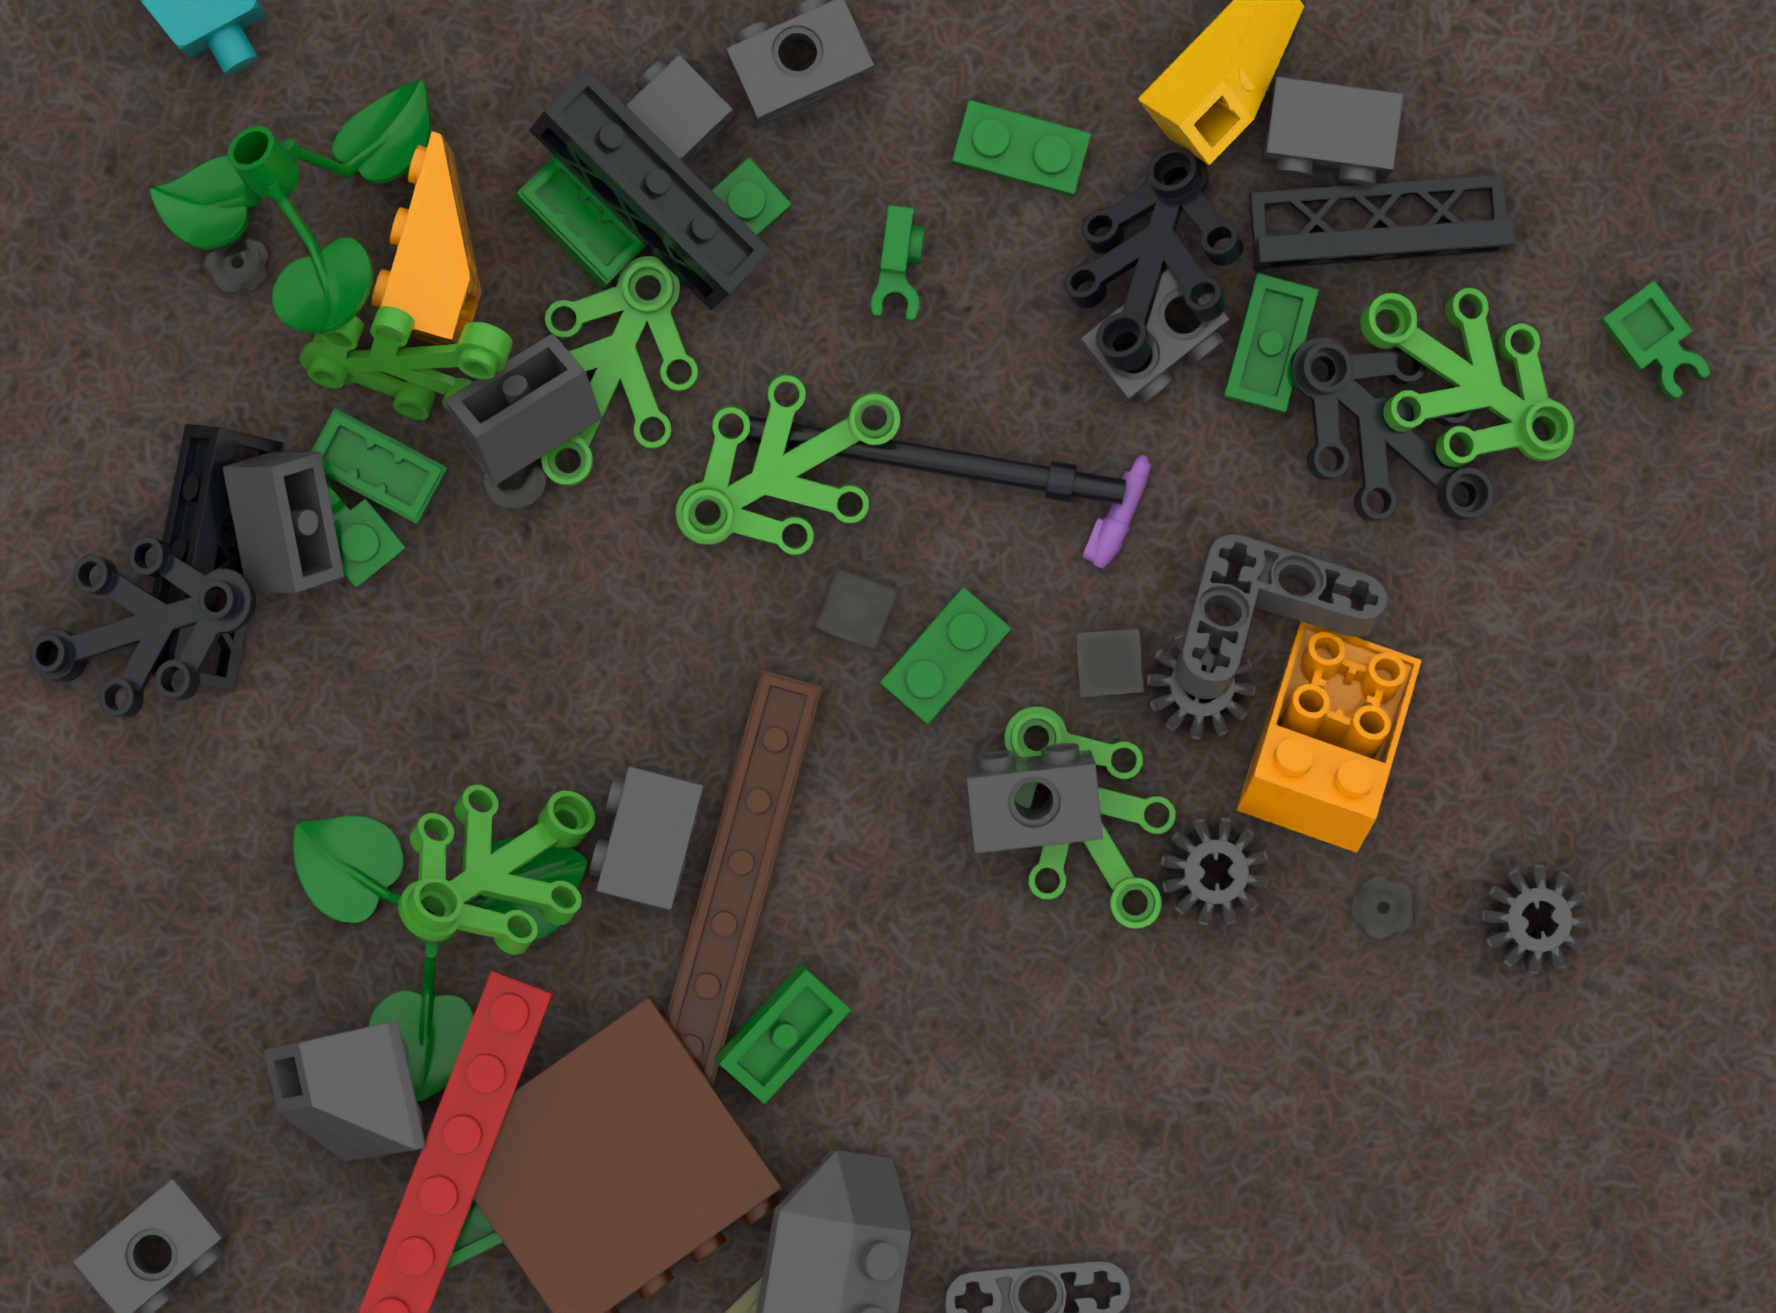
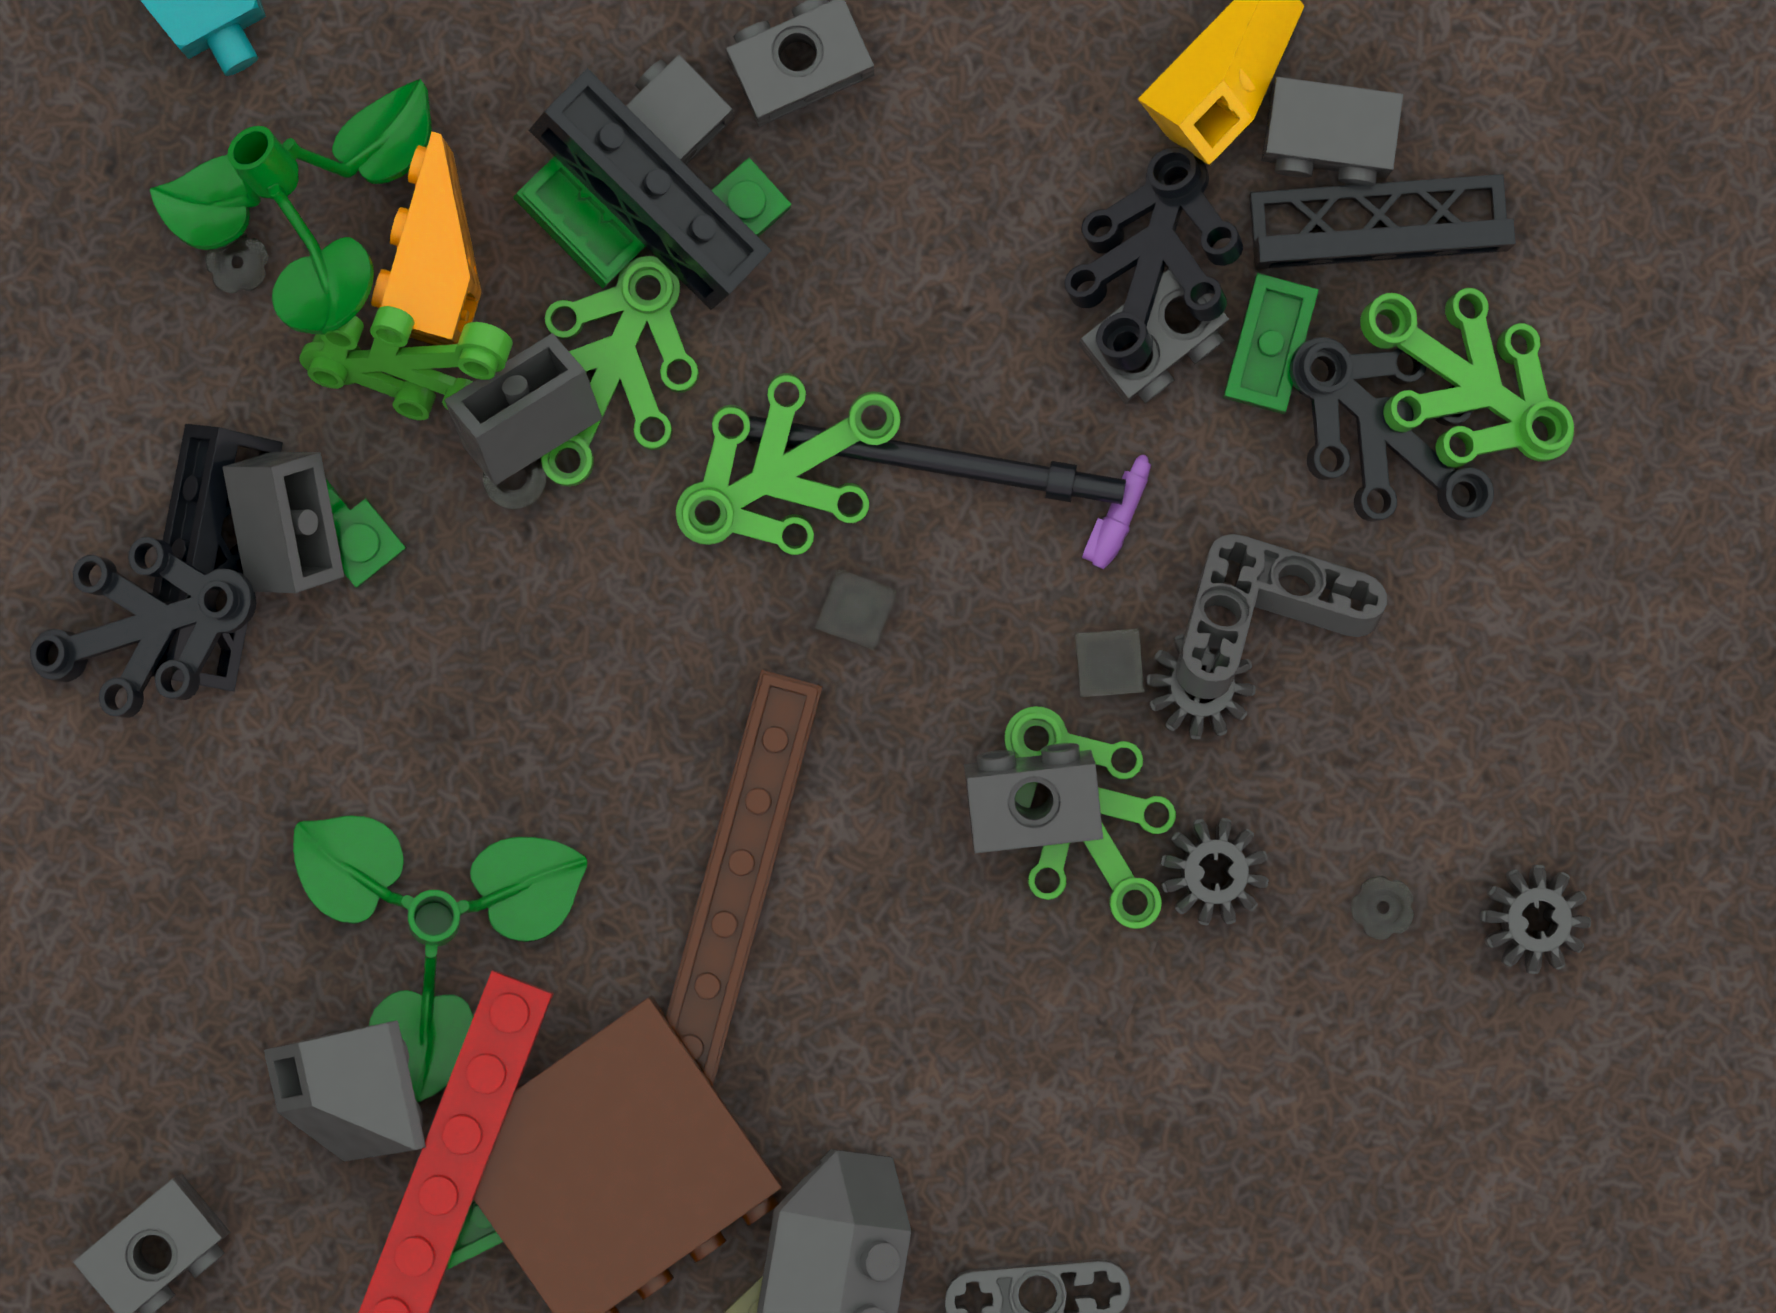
(379, 466): green plate -> none
(491, 873): bright green plant -> none
(647, 838): dark grey brick -> none
(782, 1033): green plate -> none
(900, 246): green plate -> none
(945, 655): green plate -> none
(1021, 148): green plate -> none
(1330, 737): light orange slope -> none
(1648, 332): green plate -> none

